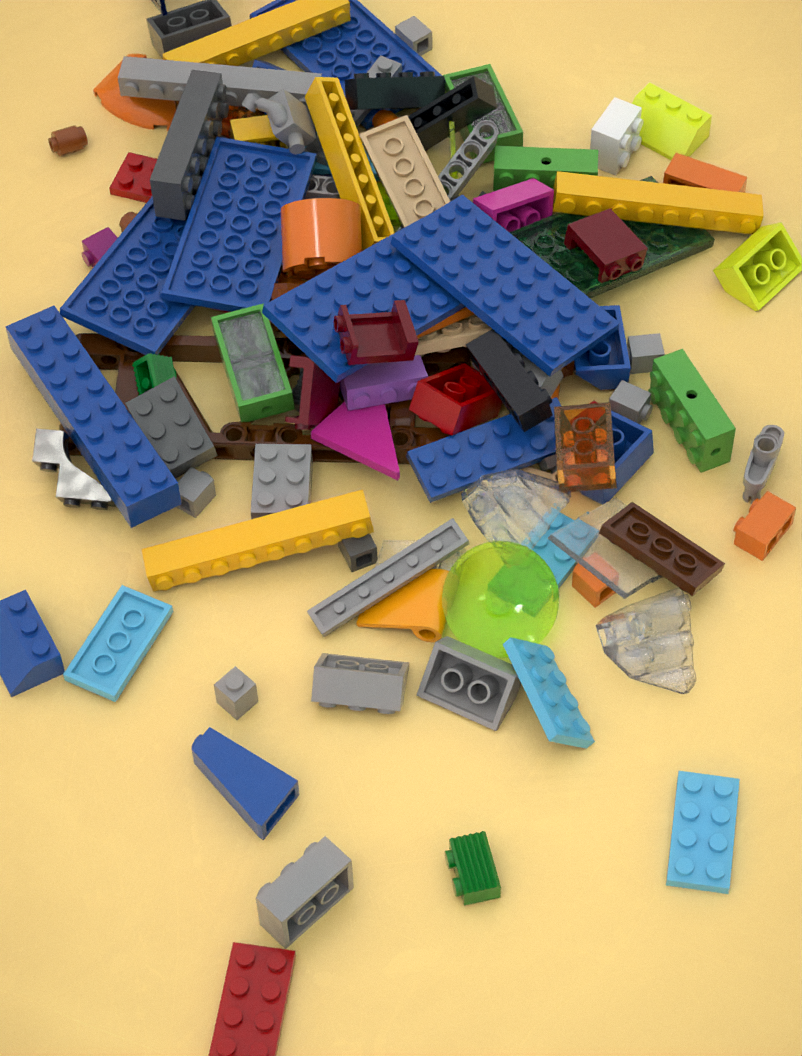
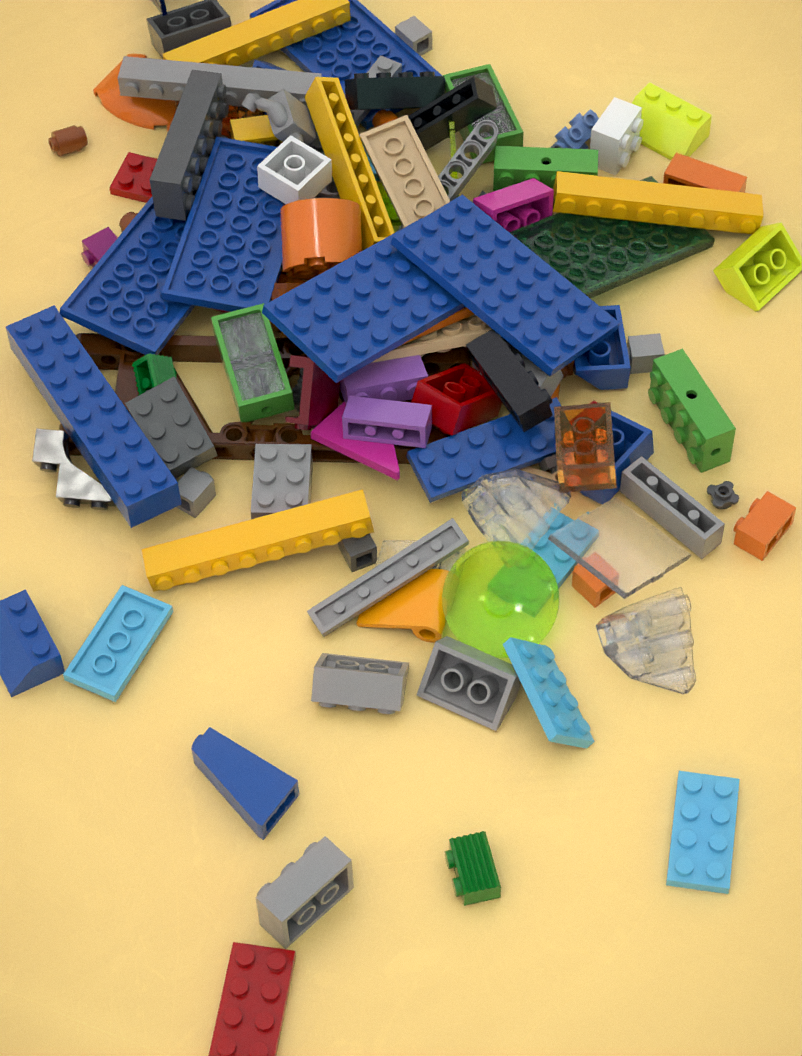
(236, 693): light grey brick -> none
(294, 172): none -> white brick
(377, 336): dark red panel -> none
(387, 421): none -> medium lavender brick
(579, 132): none -> medium blue brick
(607, 244): dark red panel -> none
(631, 402): light grey brick -> none
(662, 548): reddish brown plate -> none
(672, 507): none -> light grey brick
(723, 501): none -> dark grey plate
(762, 461): light grey connector -> none

